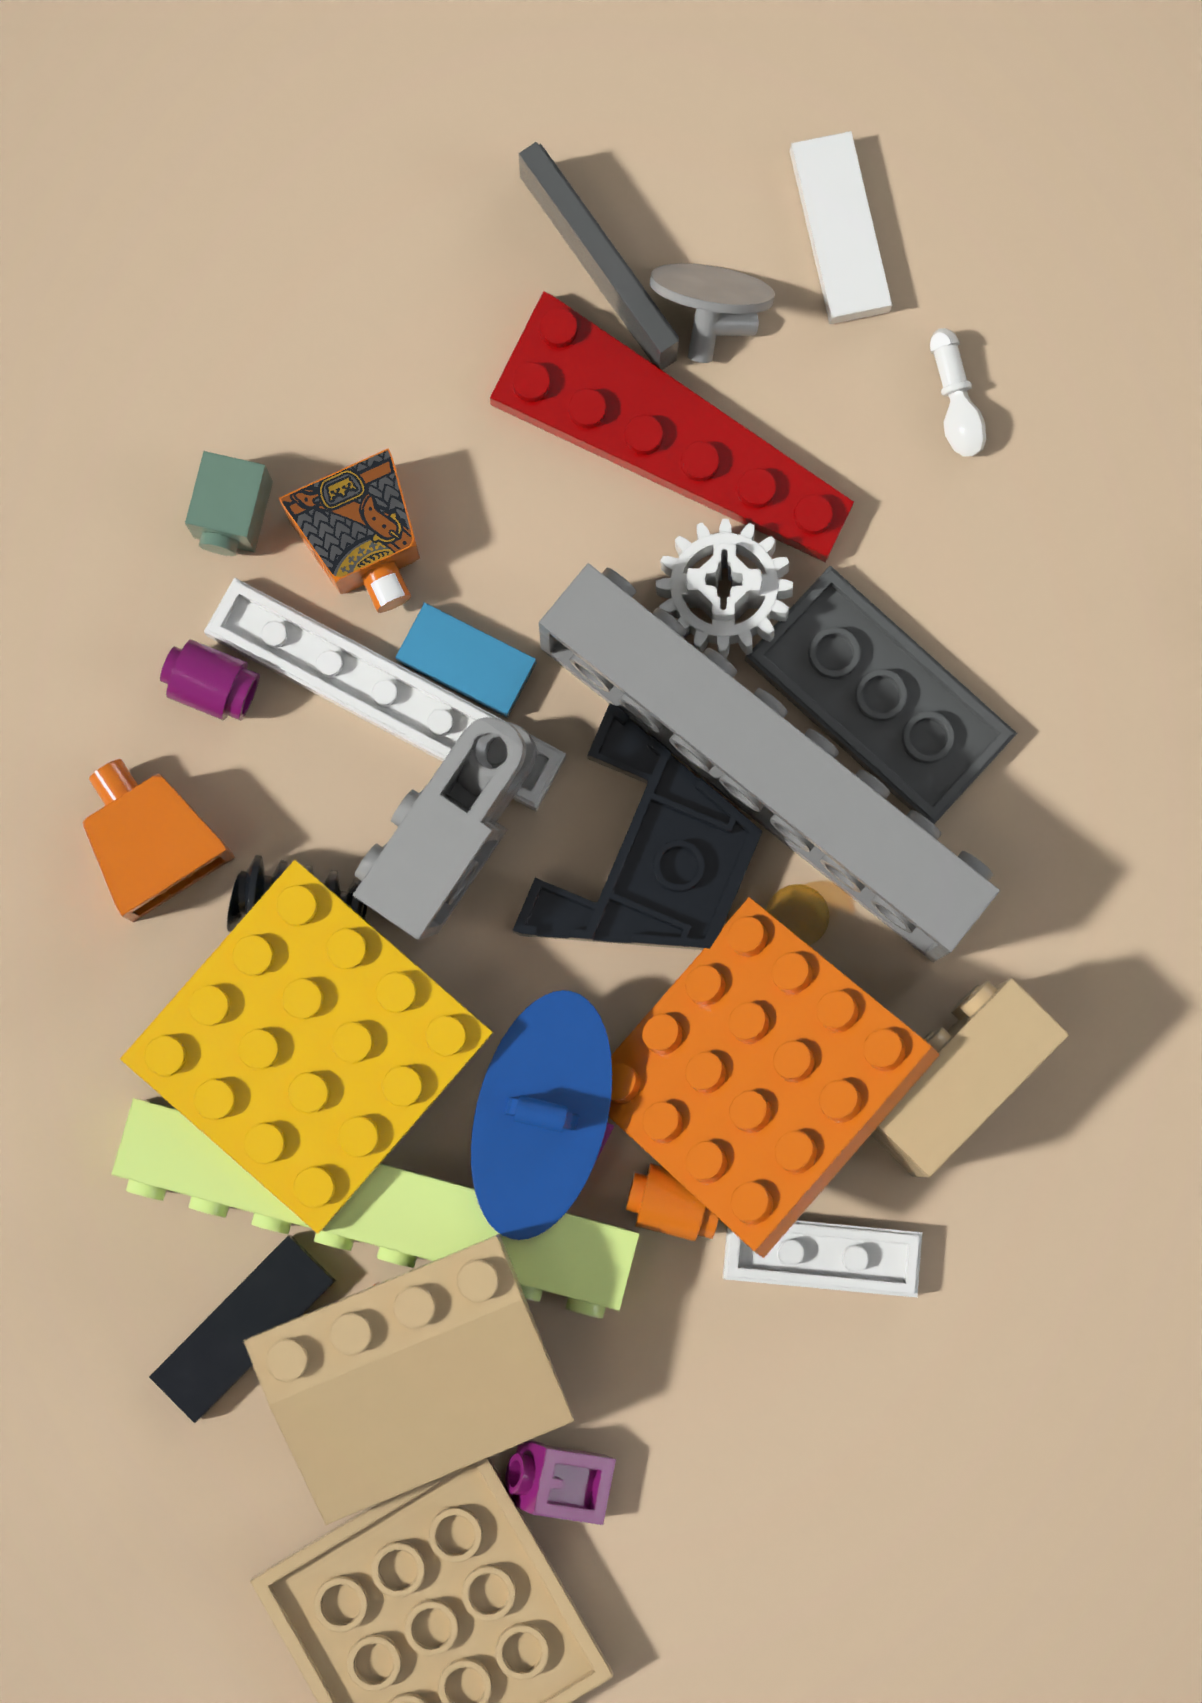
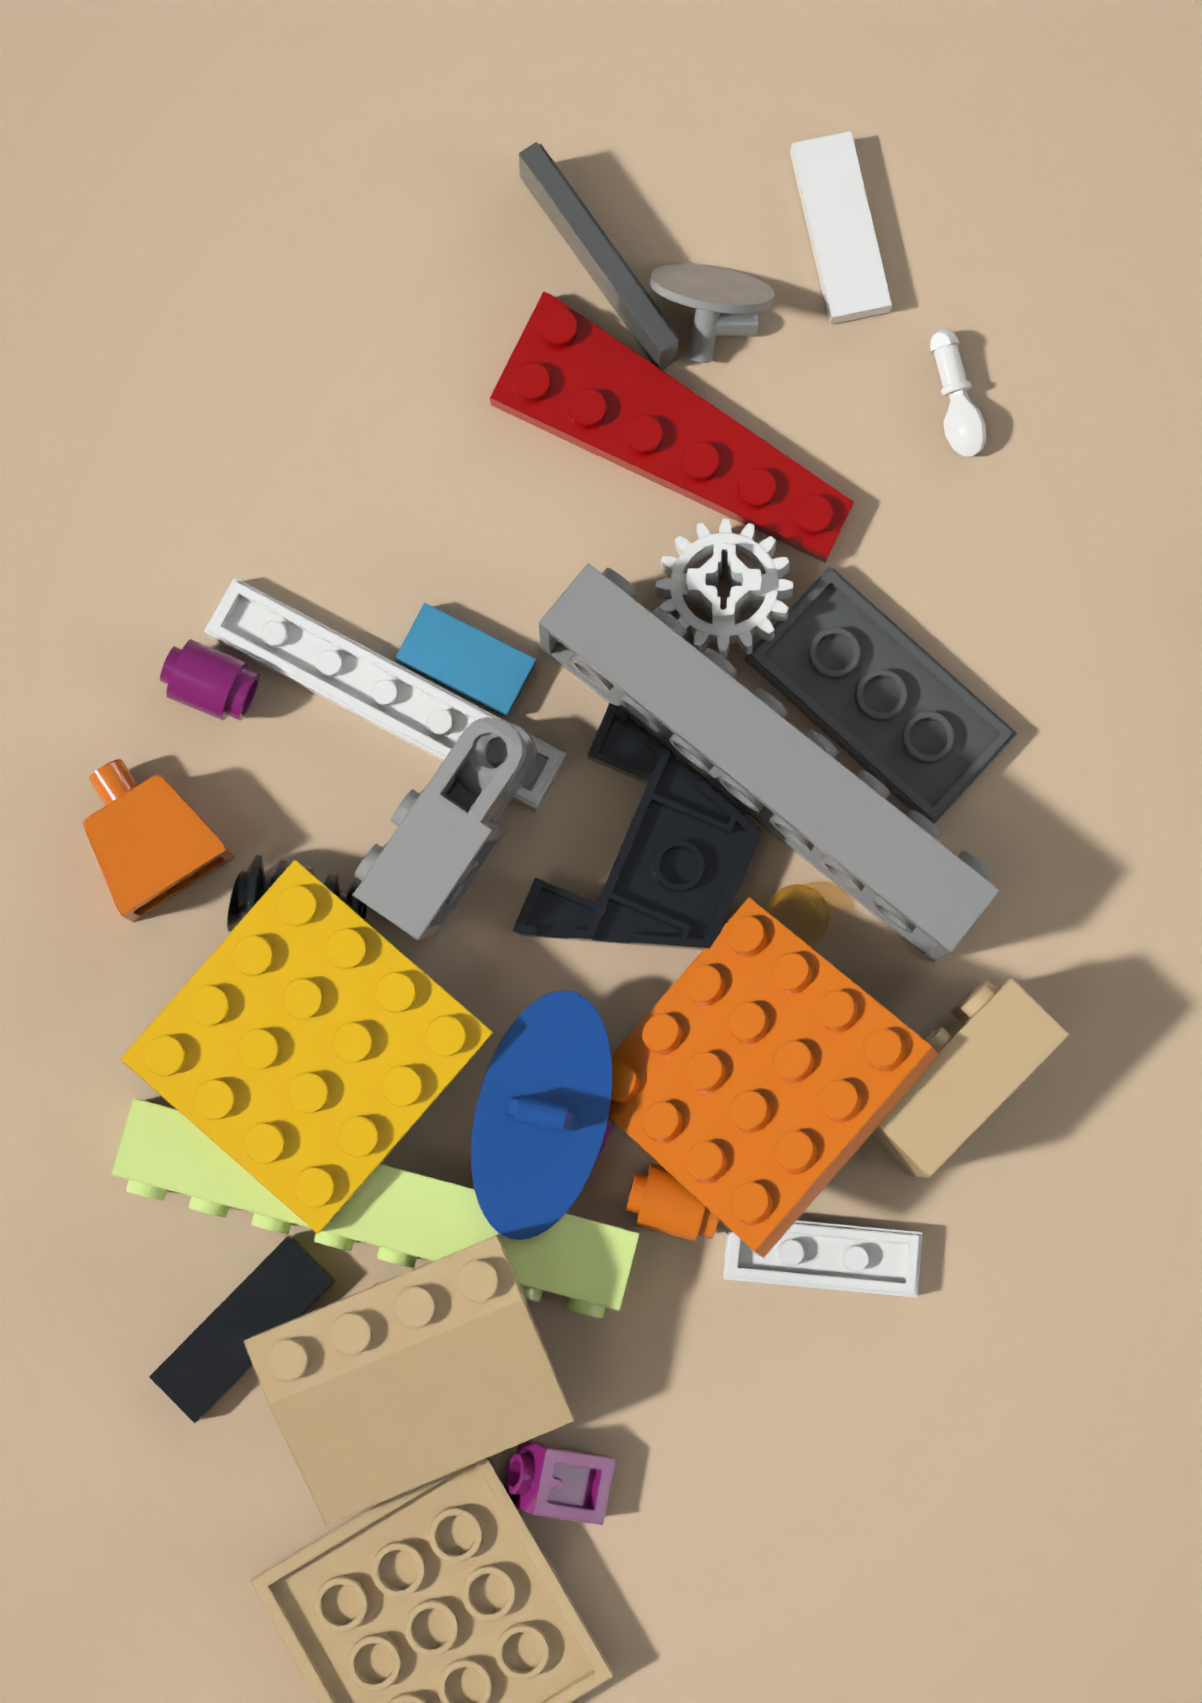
(228, 504): sand green brick -> none
(358, 528): torso -> none

